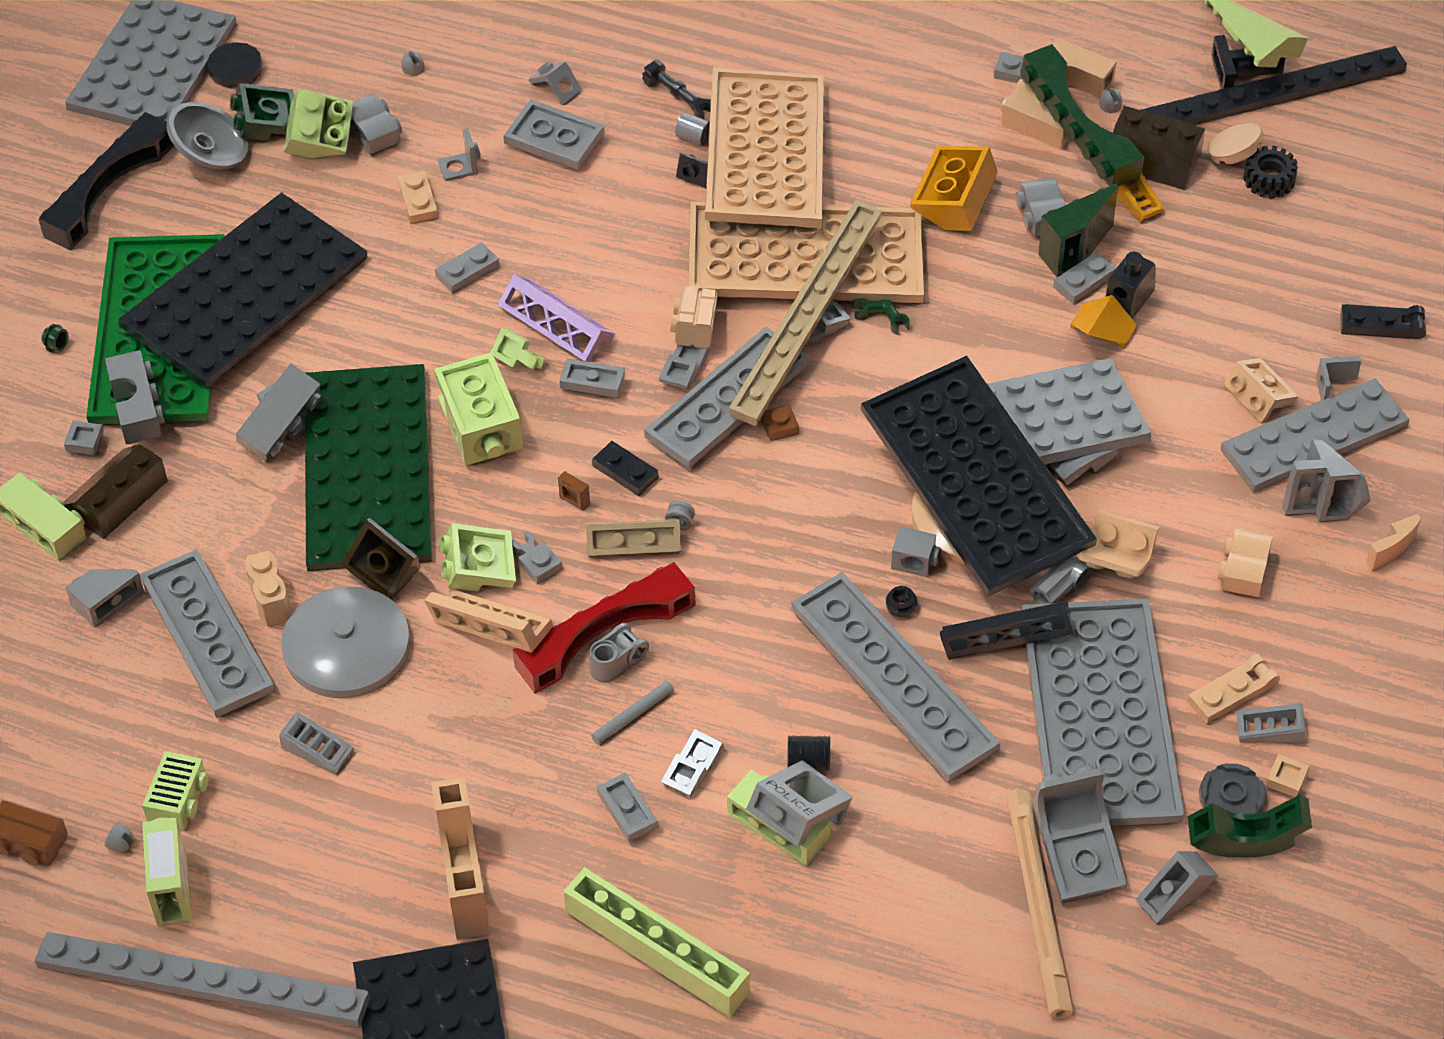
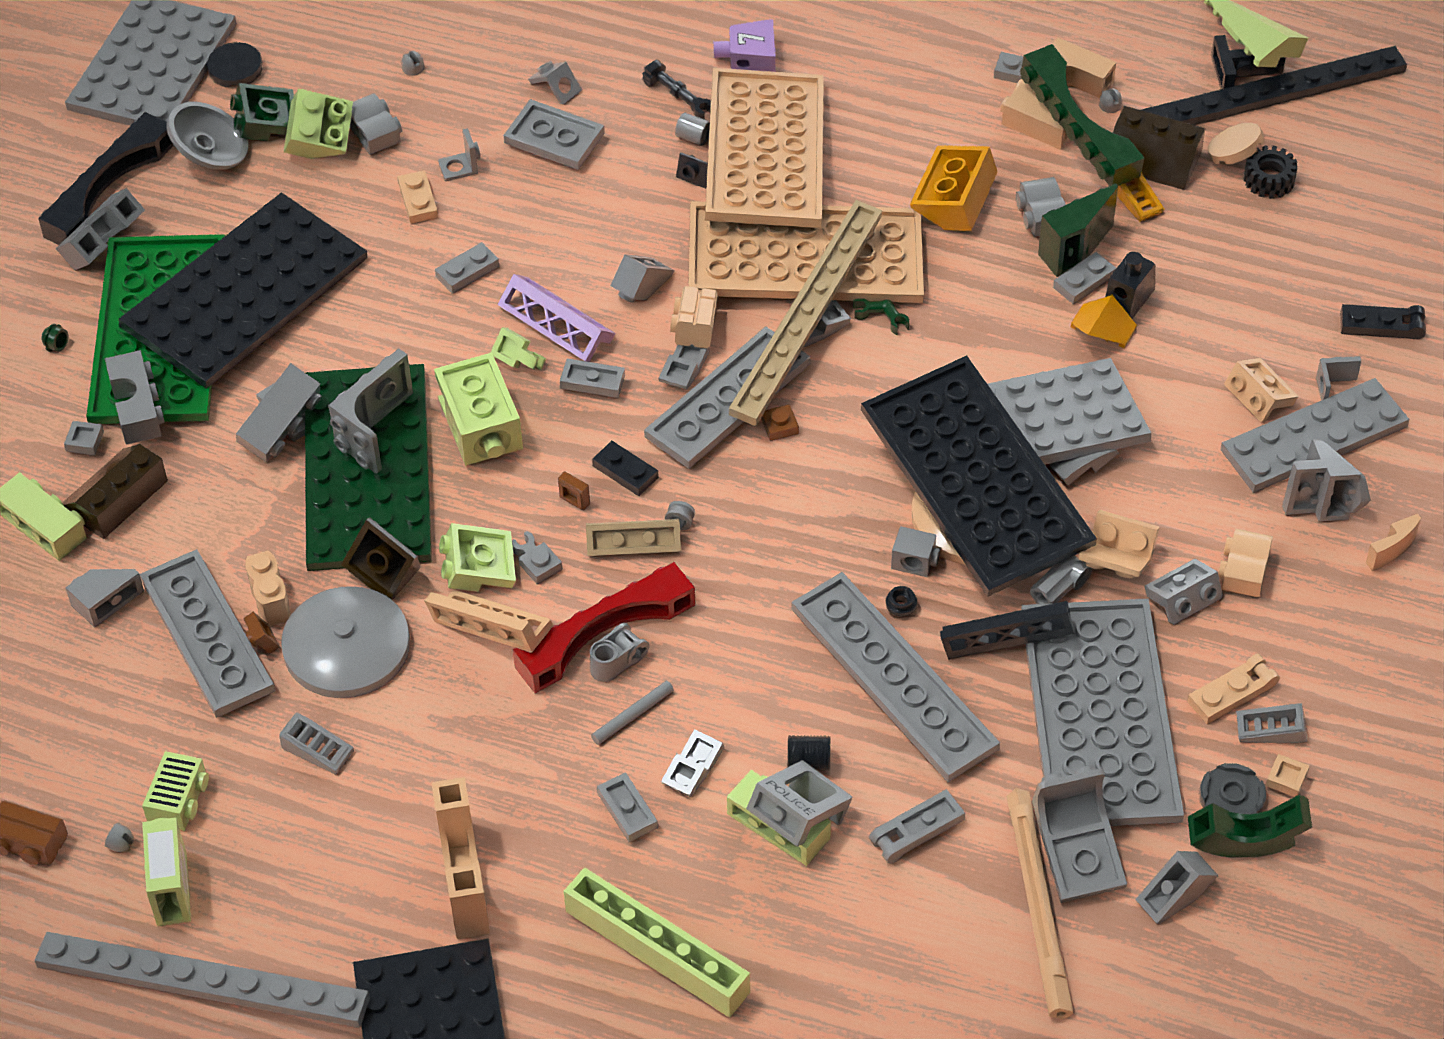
(91, 236): none -> light grey arch
(260, 633): none -> dark orange plate
(367, 404): none -> light grey bracket
(640, 277): none -> light grey slope
(749, 46): none -> lavender torso
(917, 825): none -> light grey plate
(1185, 590): none -> light grey bracket

